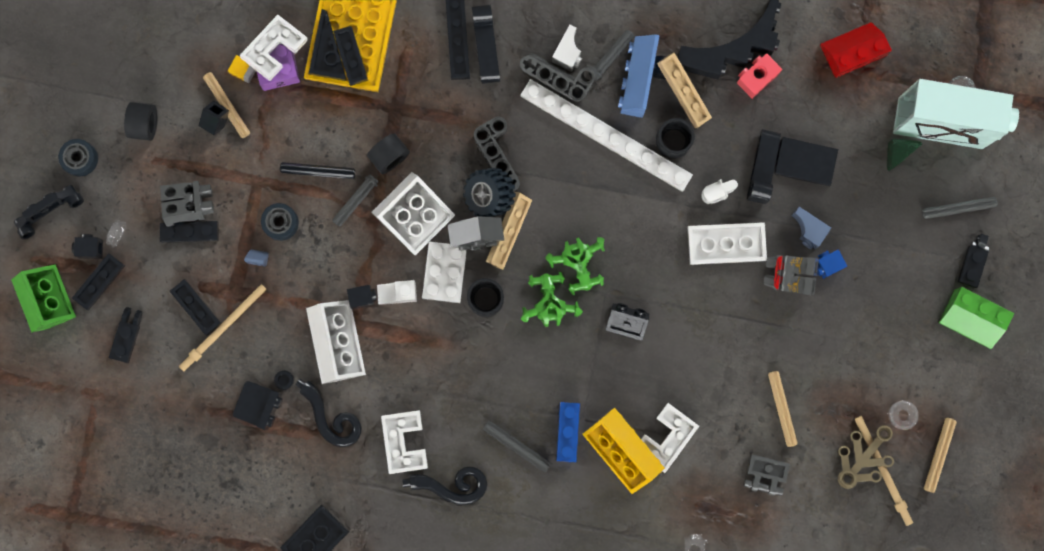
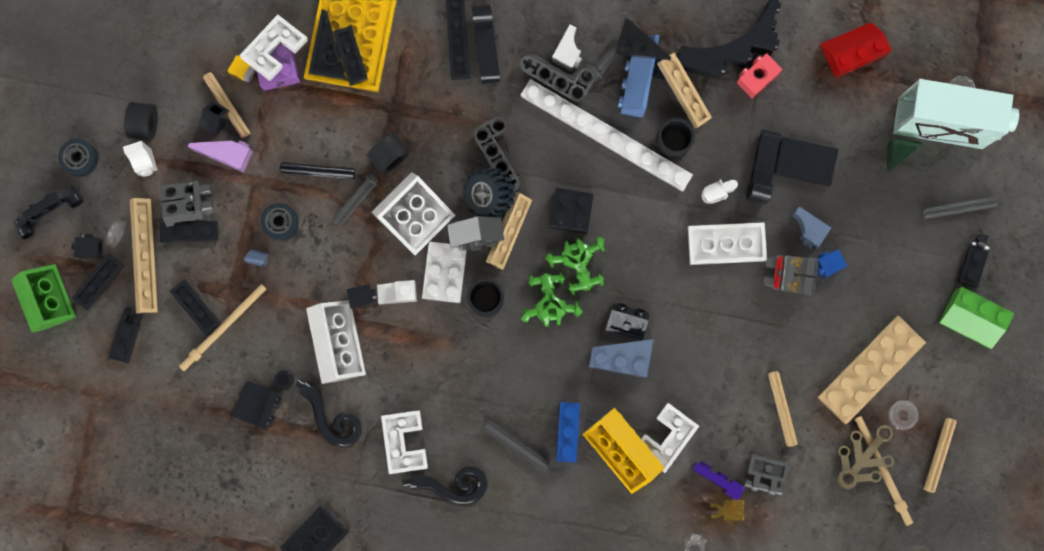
(141, 158): none -> white arch
(143, 255): none -> tan plate
(226, 152): none -> lavender slope
(571, 211): none -> black brick
(623, 358): none -> sand blue wedge
(636, 43): none -> black wing
(730, 510): none -> clear yellow plate
(731, 488): none -> dark purple plate
(871, 369): none -> tan plate

